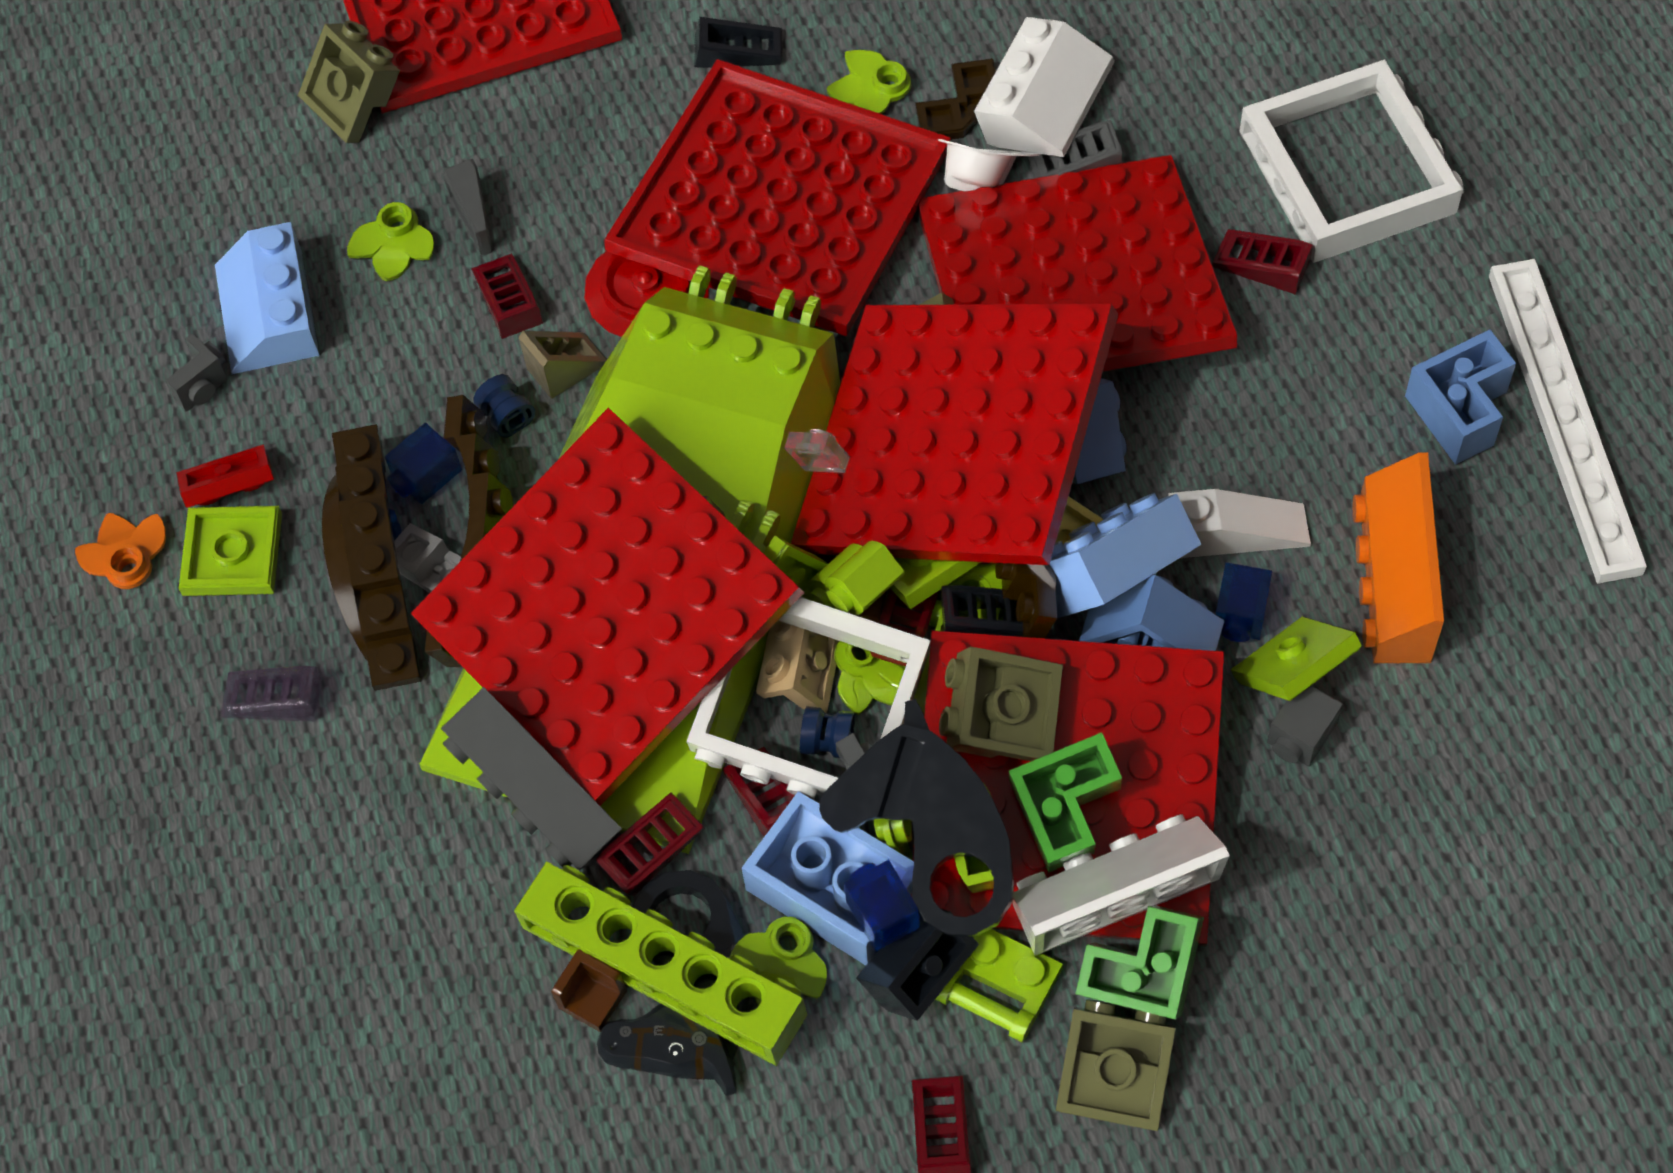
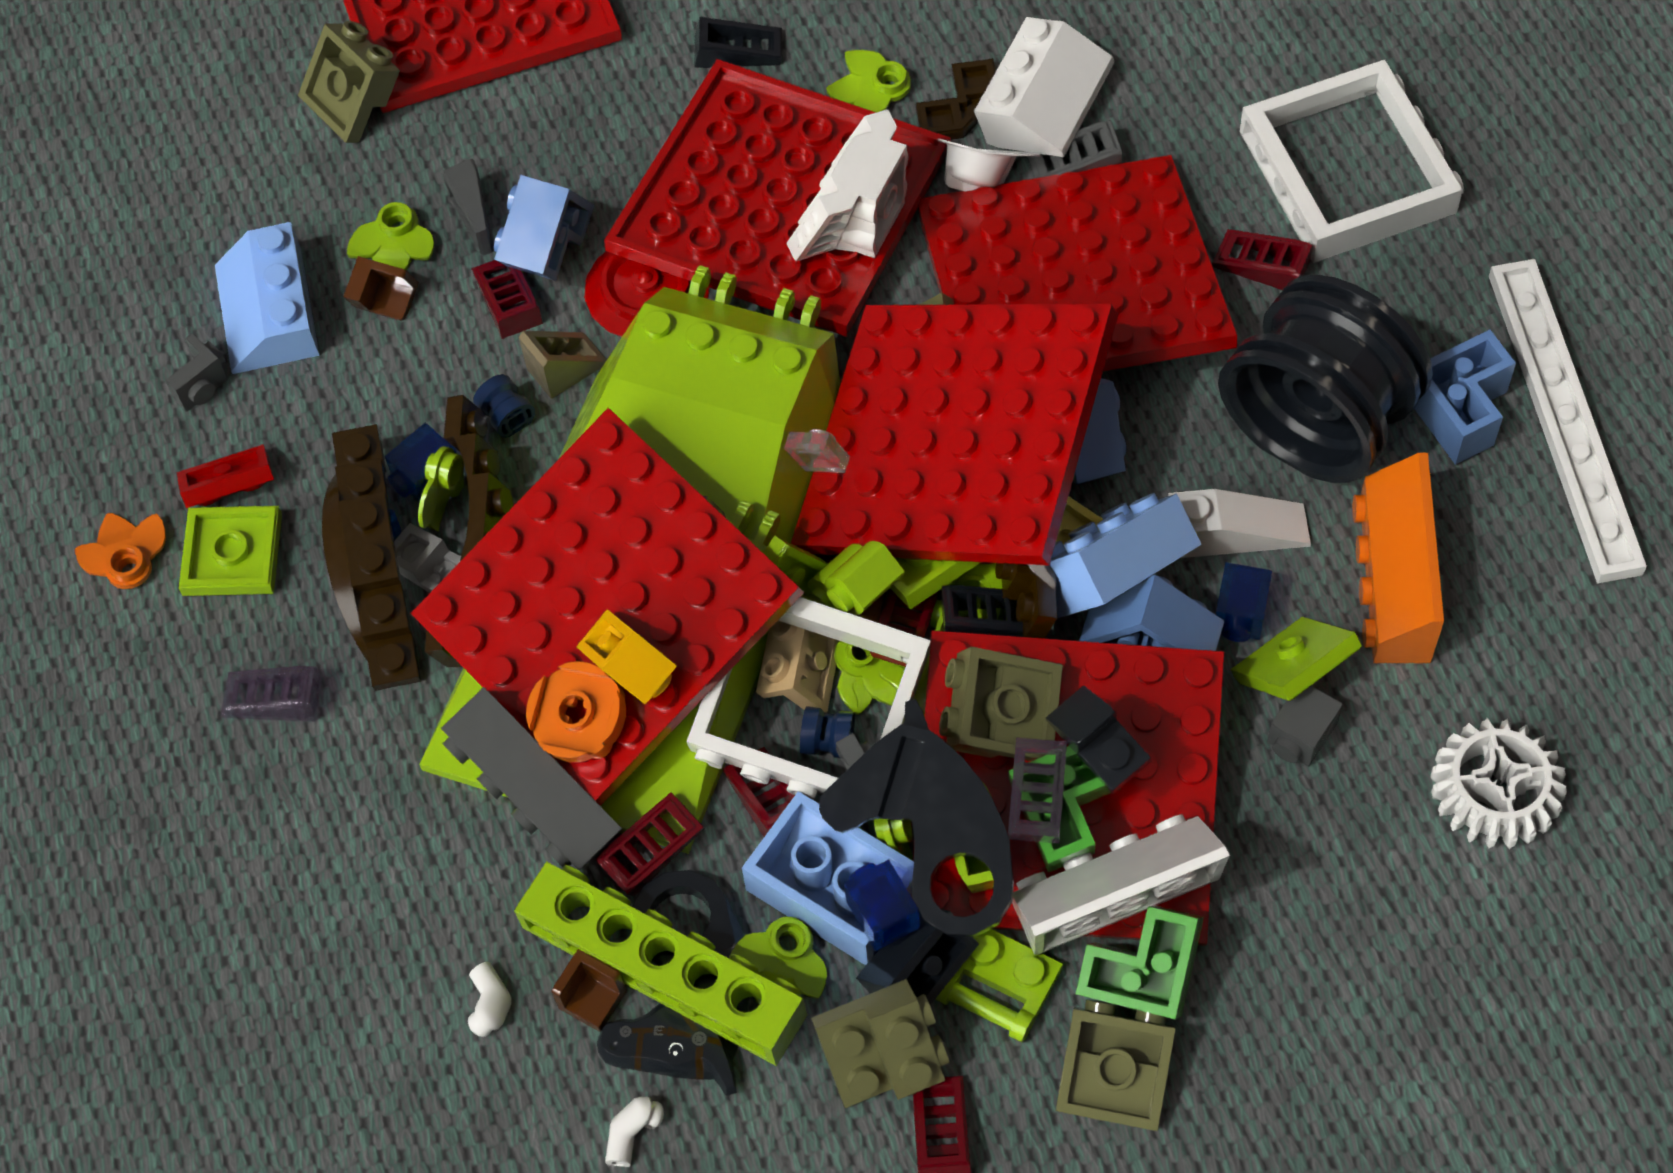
(381, 289): none -> reddish brown panel
(445, 480): none -> lime plate
(493, 1002): none -> white arm
(540, 226): none -> medium blue brick
(563, 689): none -> orange plate
(626, 1124): none -> white arm
(627, 657): none -> yellow slope
(857, 194): none -> white slope
(881, 1044): none -> olive plate
(1037, 830): none -> slope
(1098, 738): none -> black slope
(1326, 378): none -> black wheel
(1534, 771): none -> white gear

